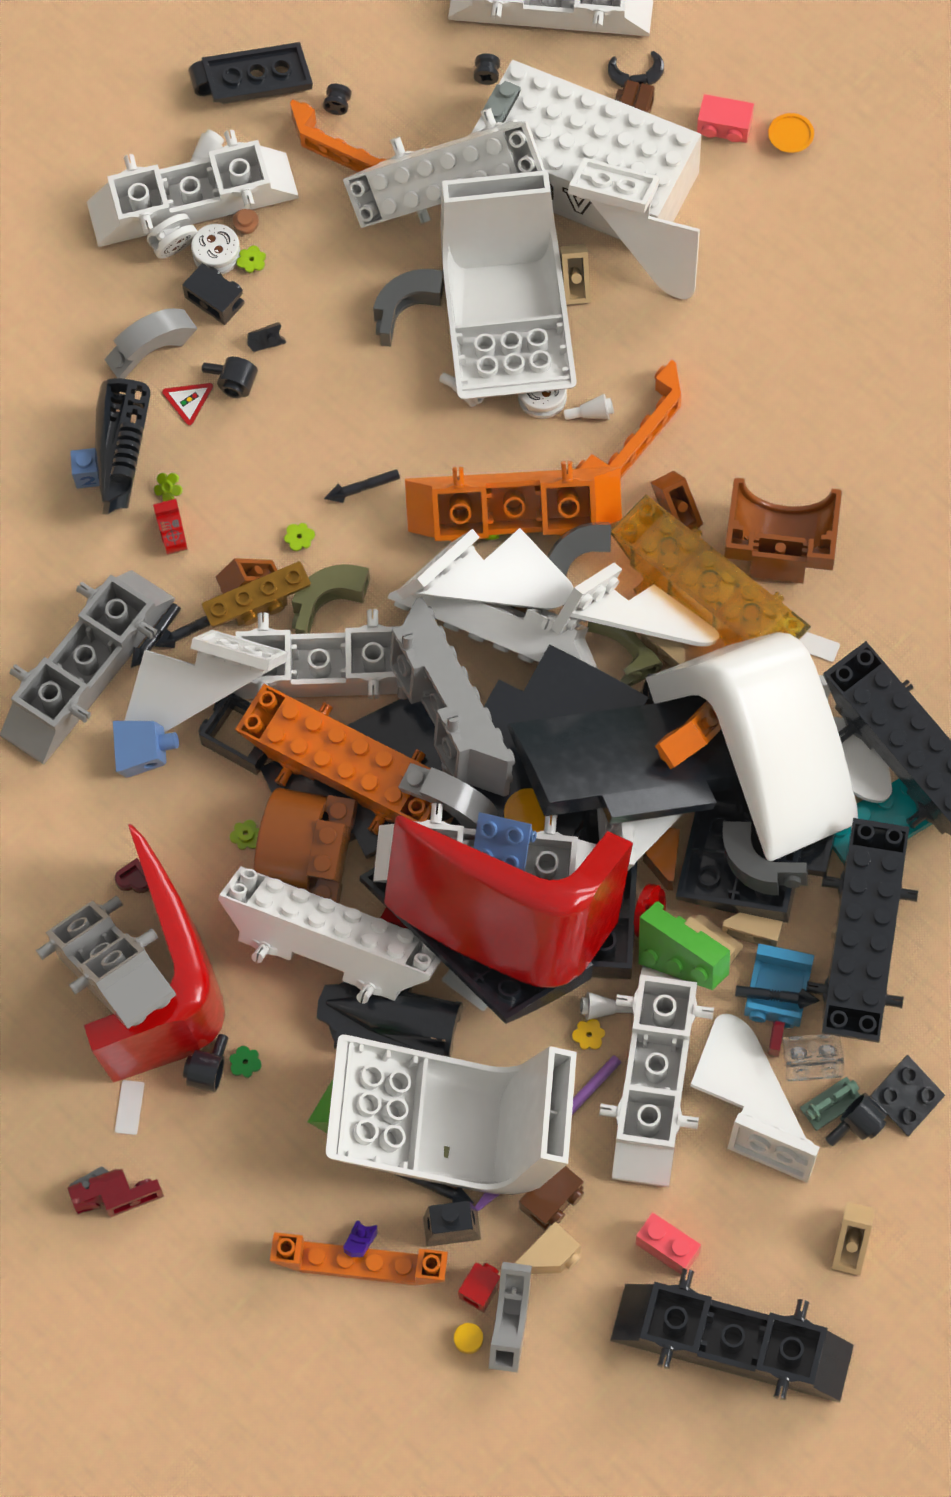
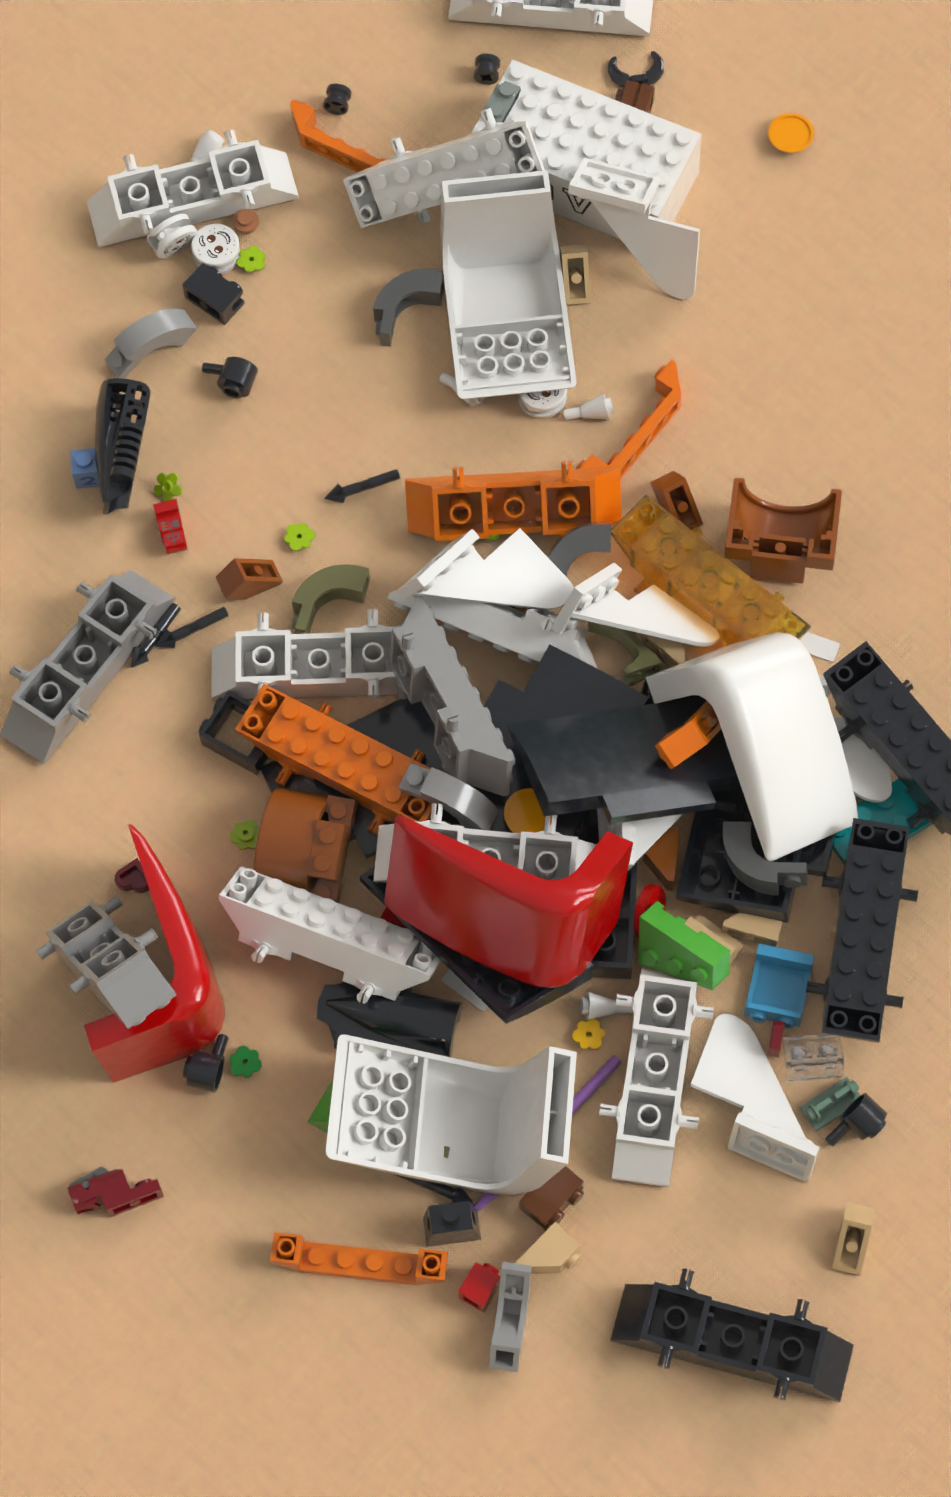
(129, 1107): white sticker -> none
(141, 746): medium blue torso -> none
(176, 690): white piece -> none
(188, 399): sticker -> none
(229, 75): black hinge -> none
(261, 595): pearl gold bracket -> none
(265, 337): black piece -> none
(360, 1239): dark purple piece -> none
(468, 1338): yellow tile -> none
(504, 839): medium blue hinge -> none
(667, 1243): coral brick -> none
(725, 118): coral brick -> none
(802, 998): black piece -> none
(907, 1095): black hinge -> none

